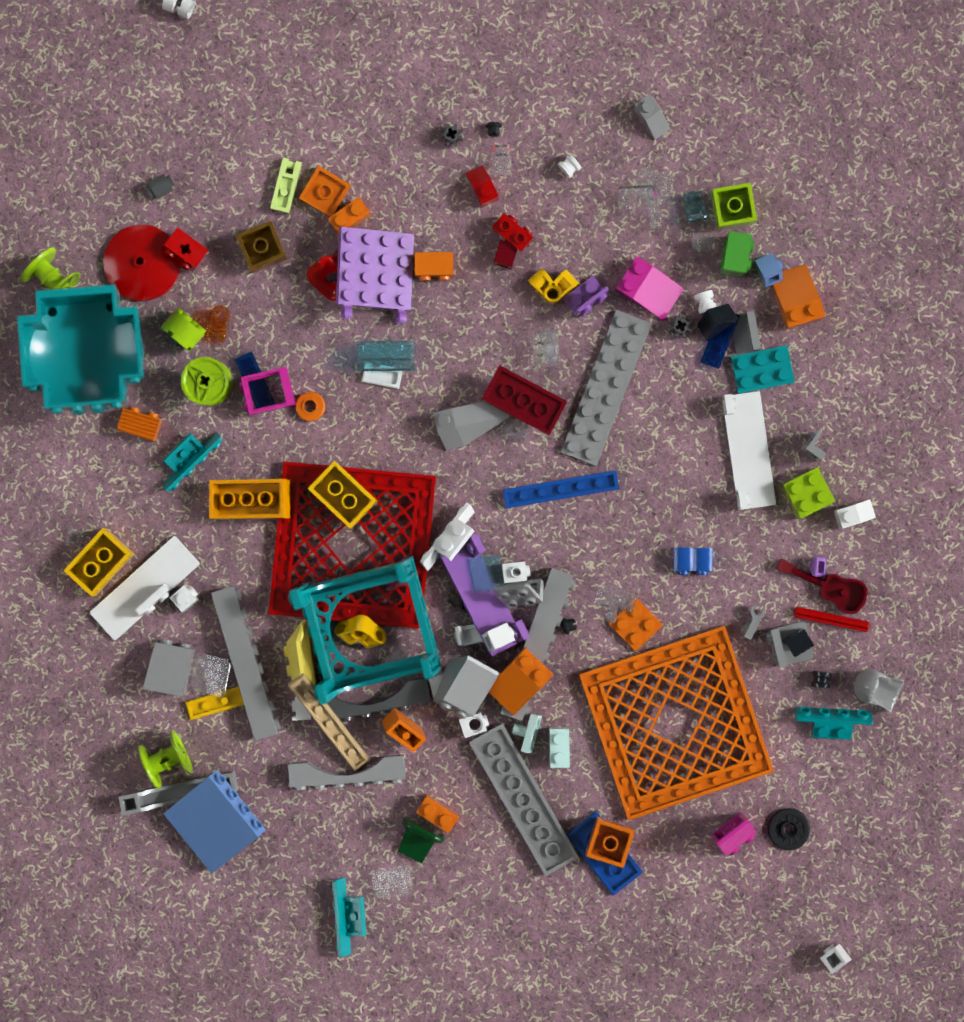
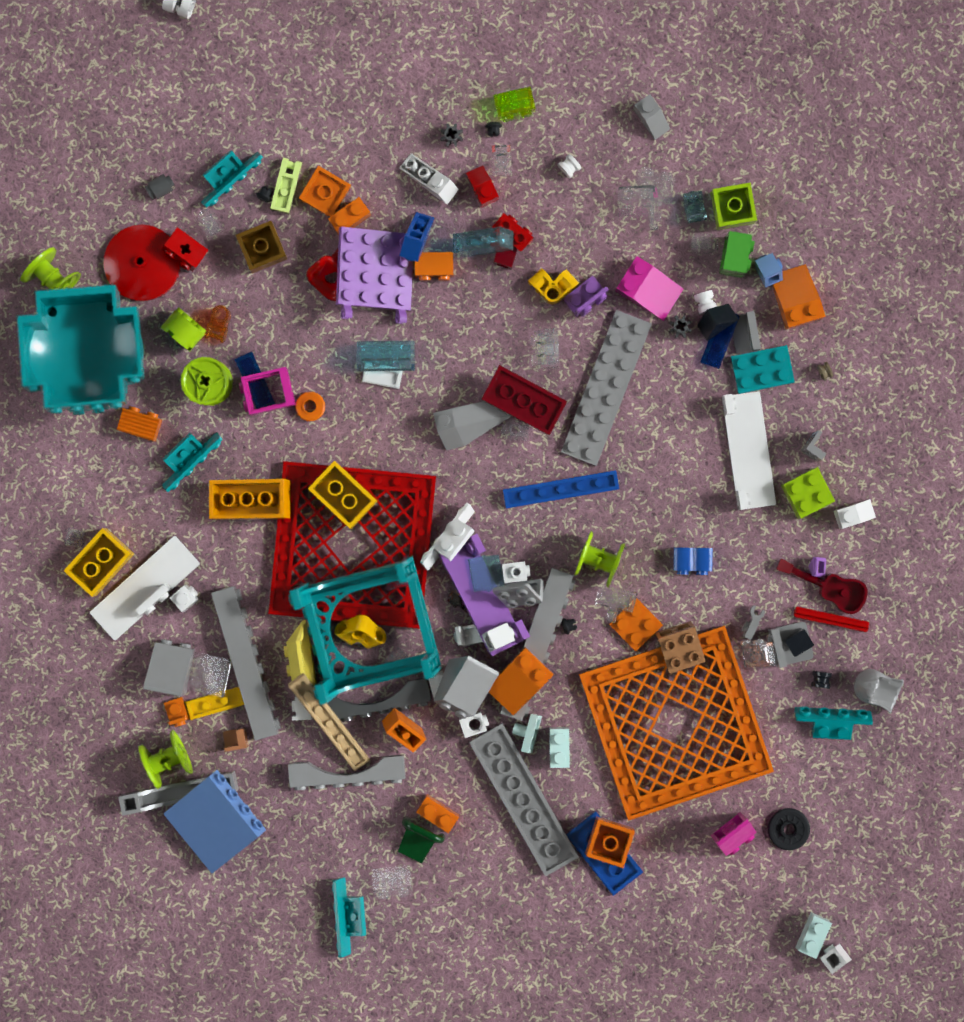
(176, 712): none -> orange bracket
(210, 223): none -> clear brick
(226, 173): none -> teal bracket
(235, 739): none -> nougat panel
(265, 194): none -> black piece
(416, 237): none -> blue slope
(429, 178): none -> white slope
(483, 241): none -> clear light blue brick
(514, 104): none -> clear neon green brick
(599, 559): none -> lime piece
(680, 647): none -> medium nougat bracket
(757, 653): none -> clear bracket
(813, 935): none -> light aqua brick
(825, 371): none -> dark tan bush

